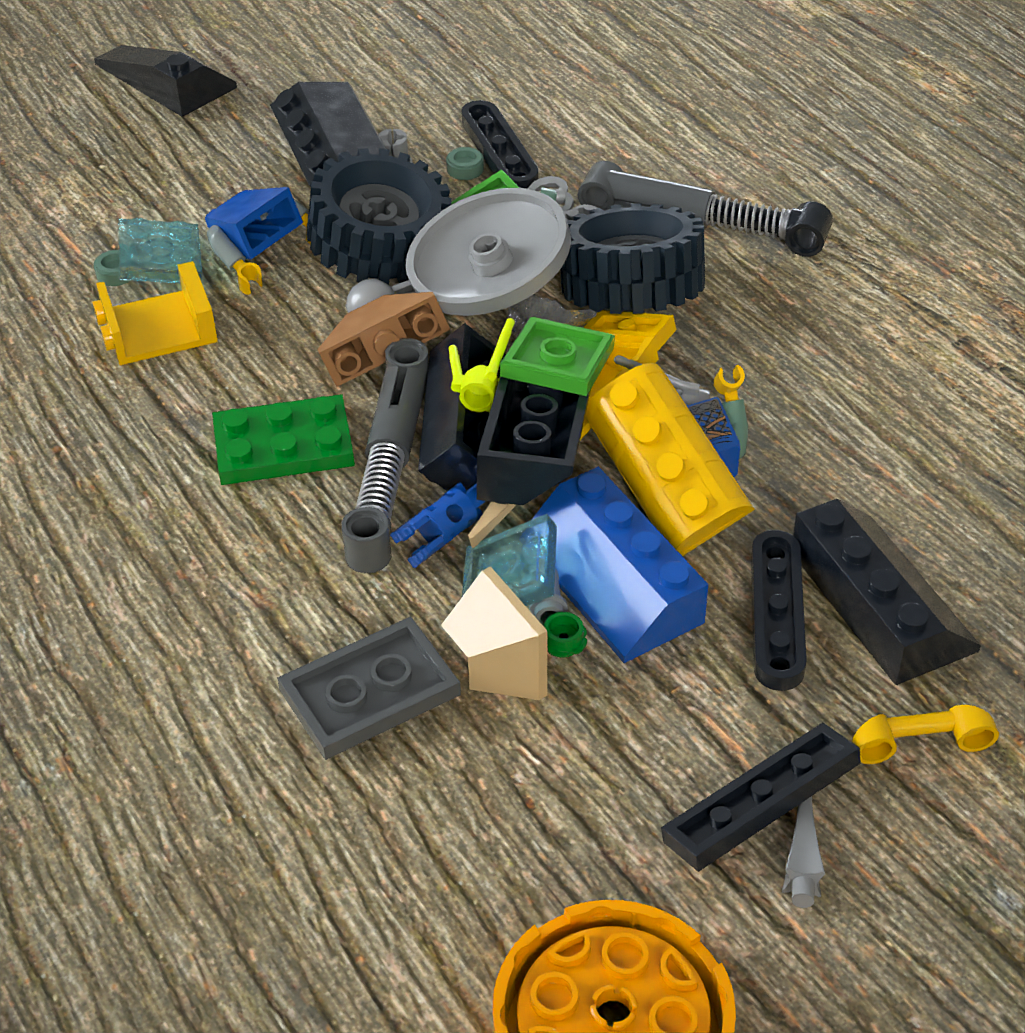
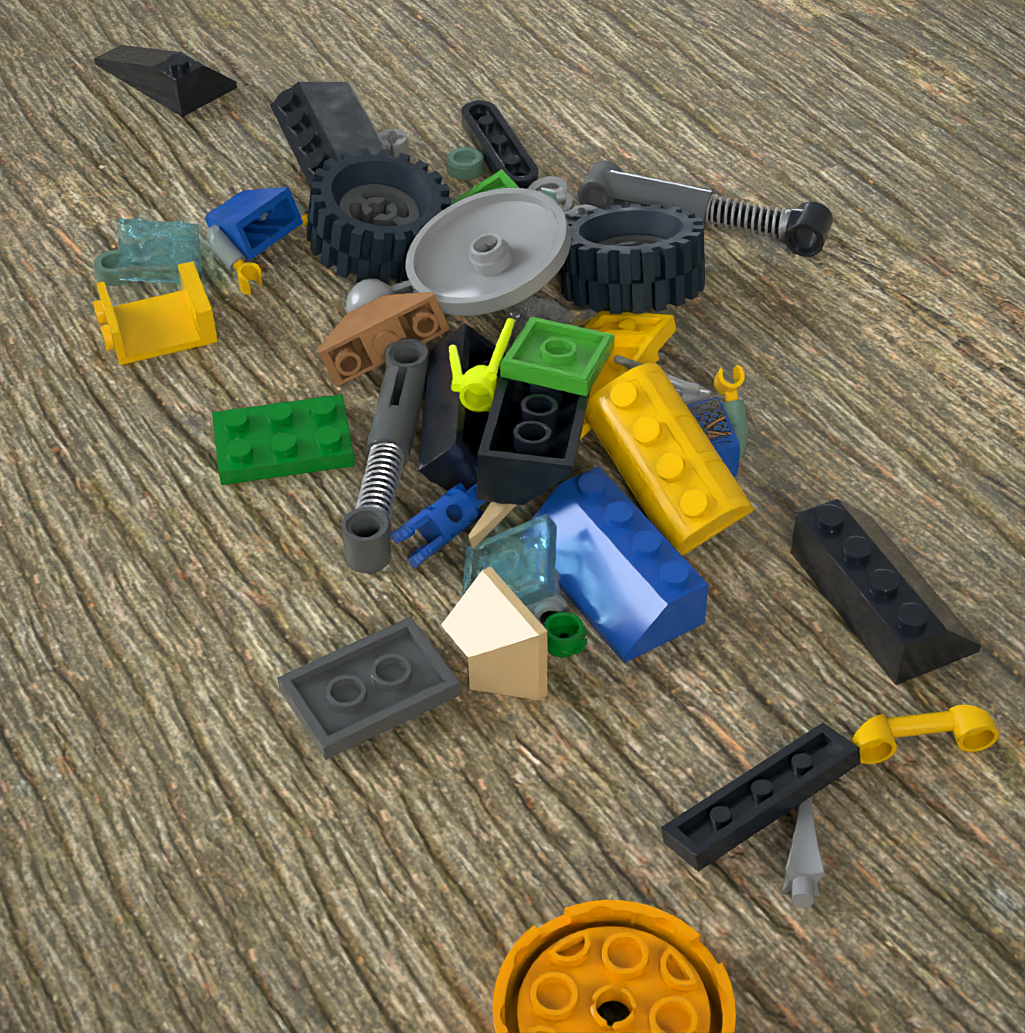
(778, 610): black plate -> none

